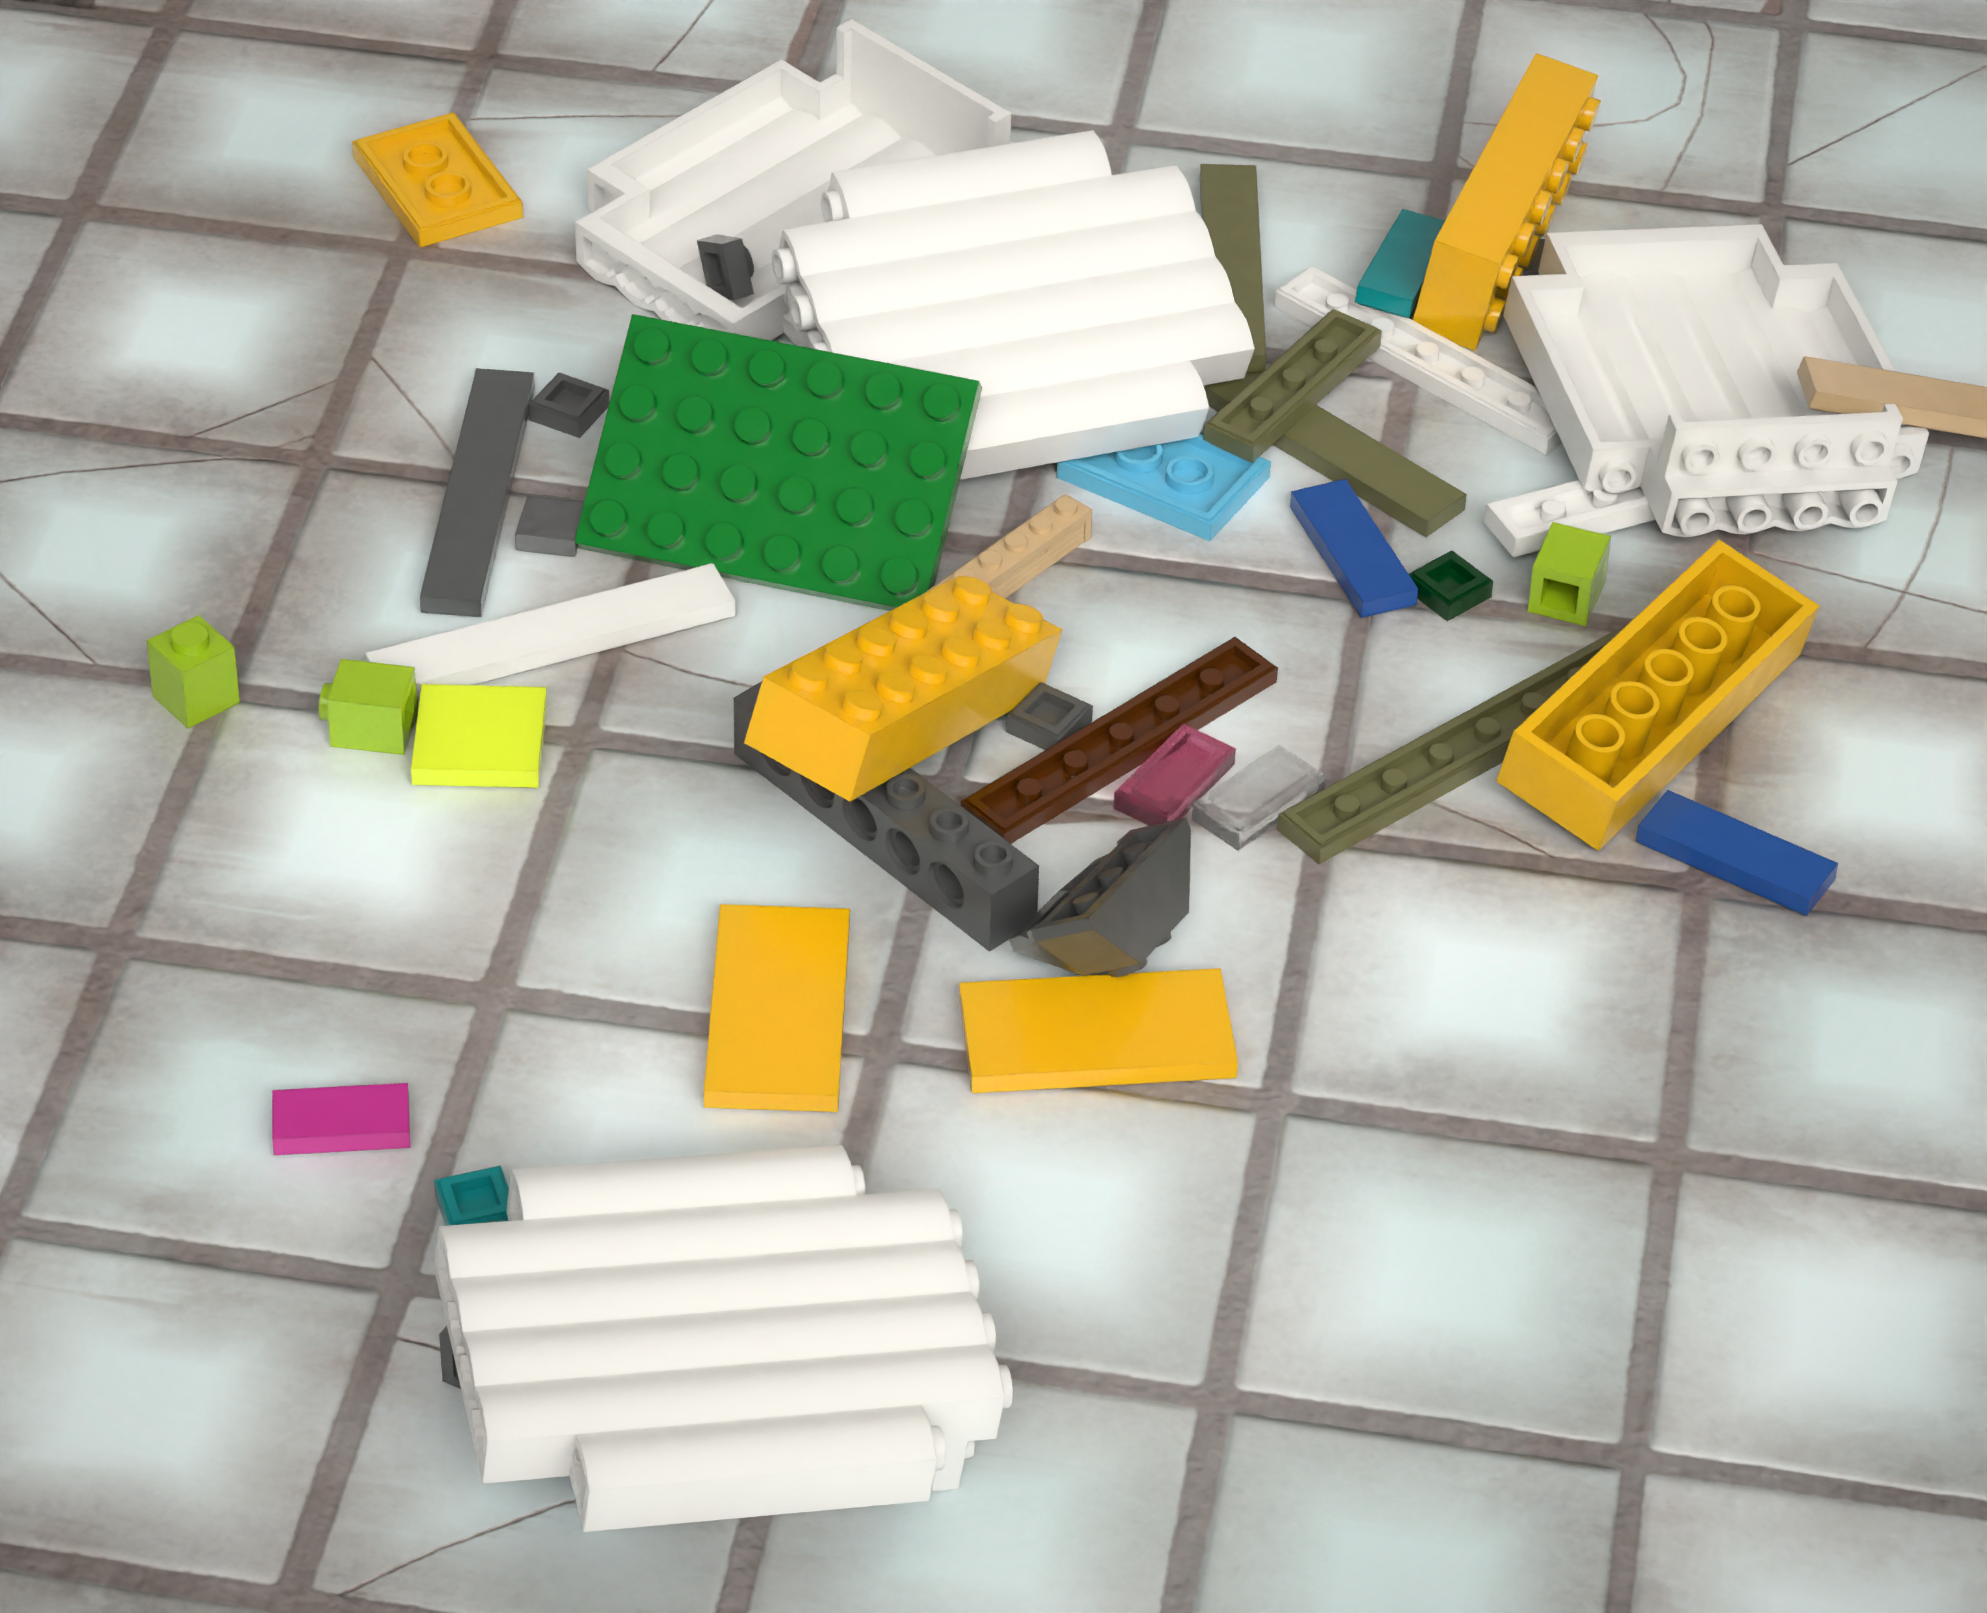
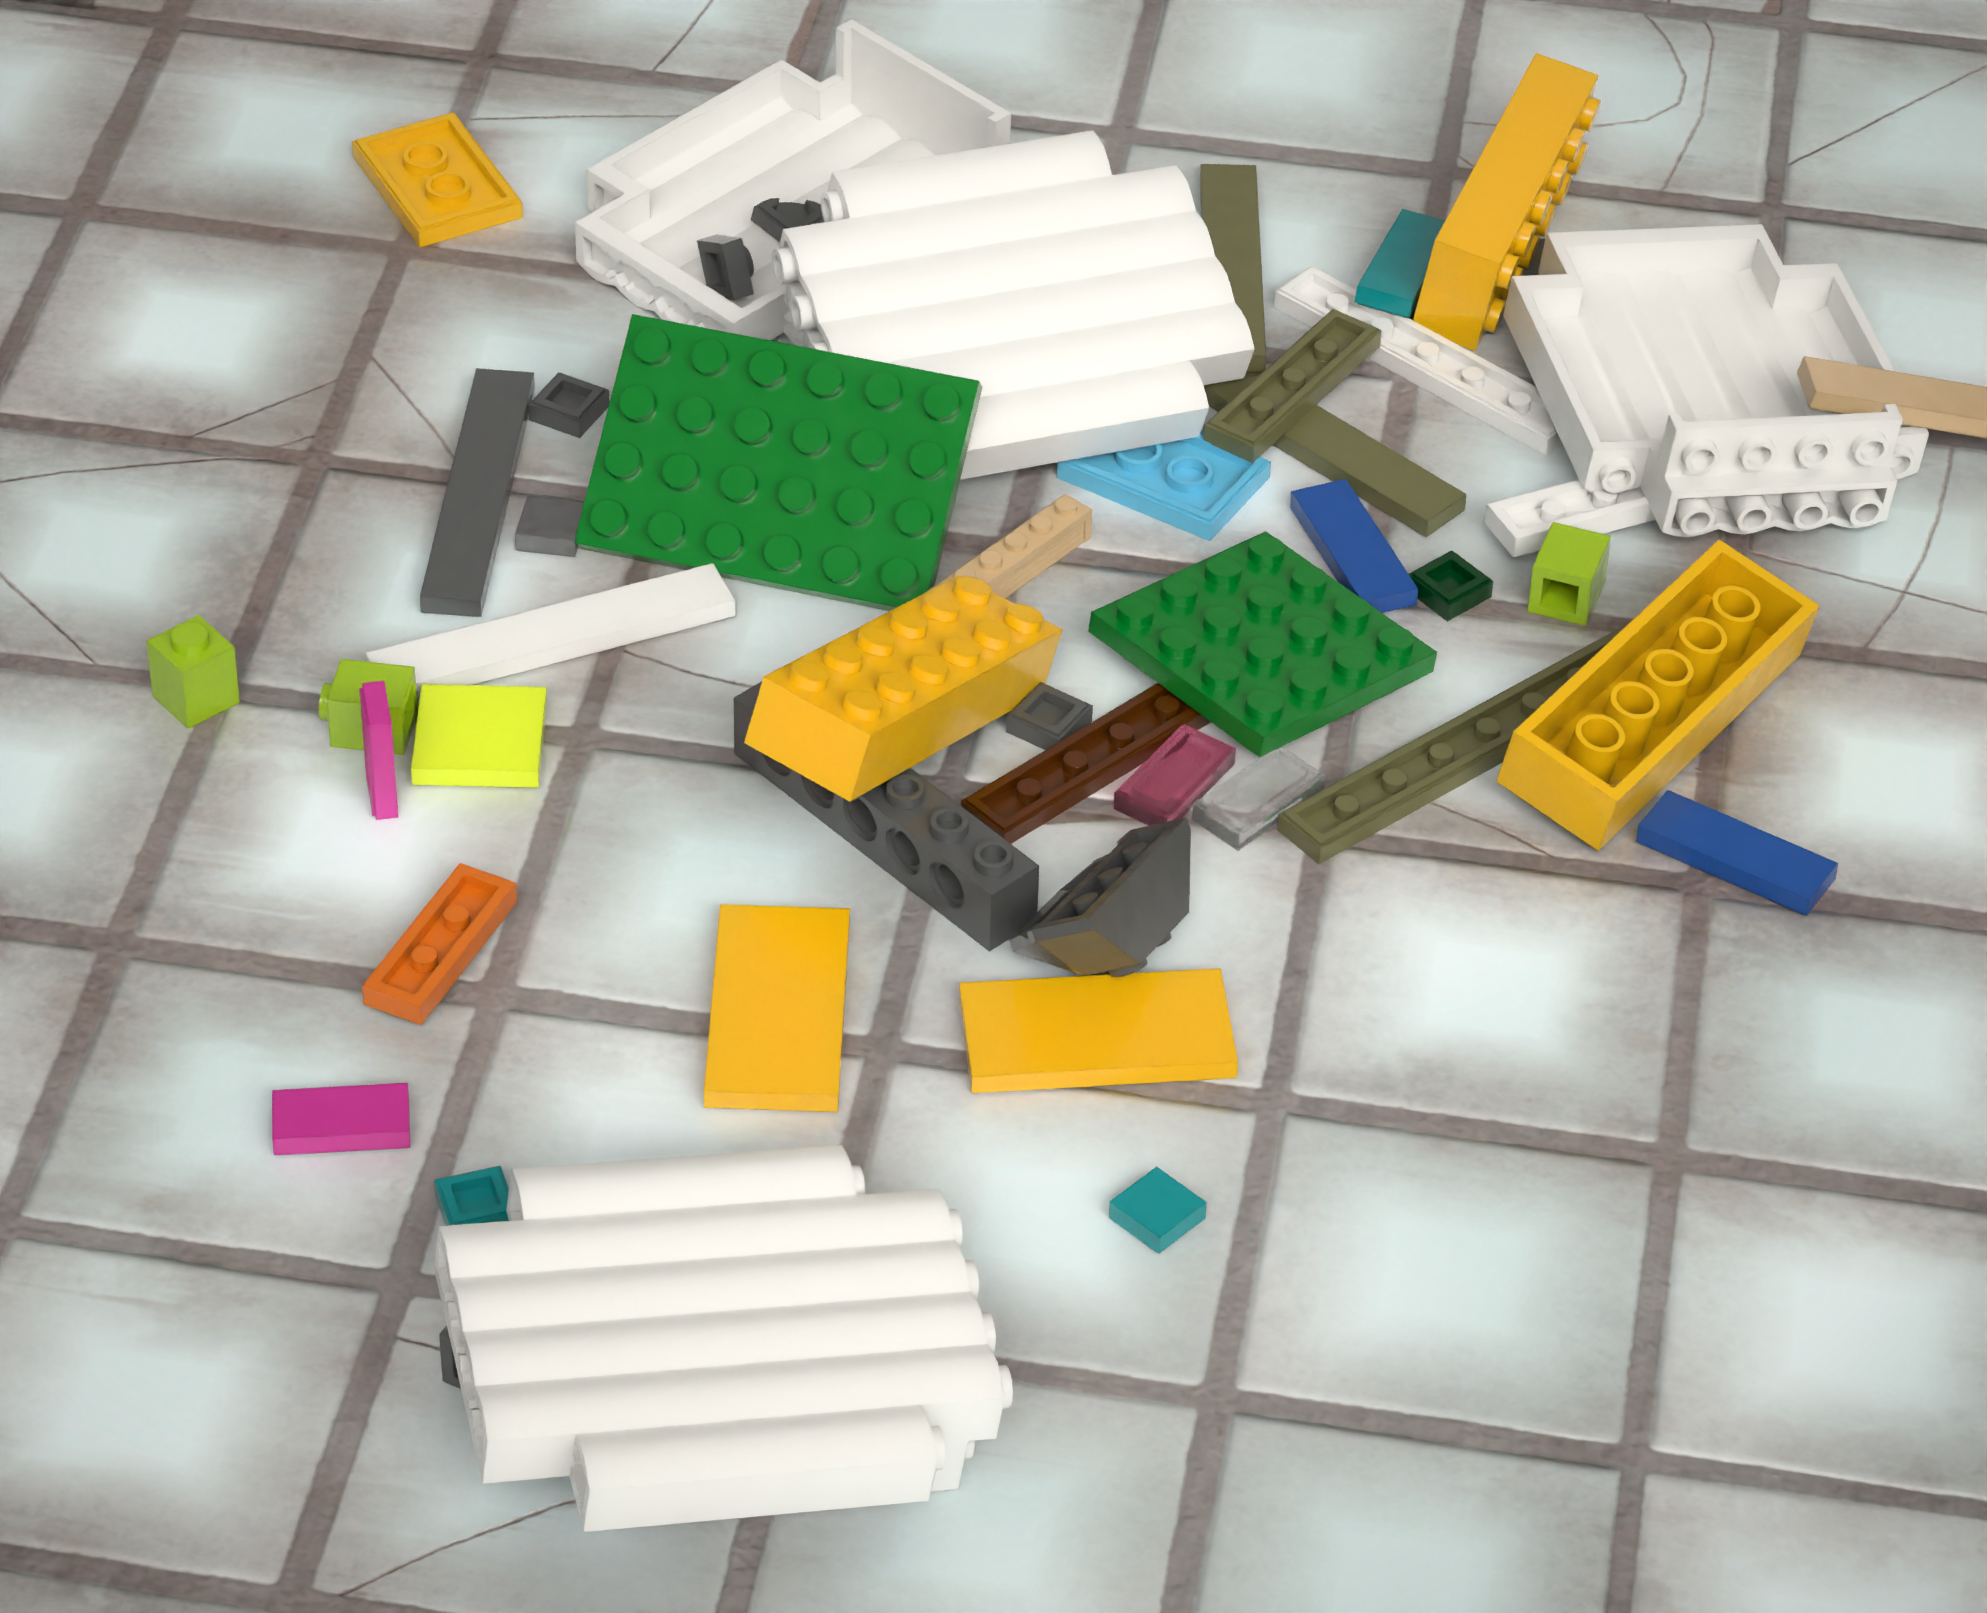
(378, 750): none -> dark pink tile
(440, 944): none -> orange plate
(776, 215): none -> dark grey tile
(1157, 1210): none -> teal tile
(1262, 643): none -> green plate

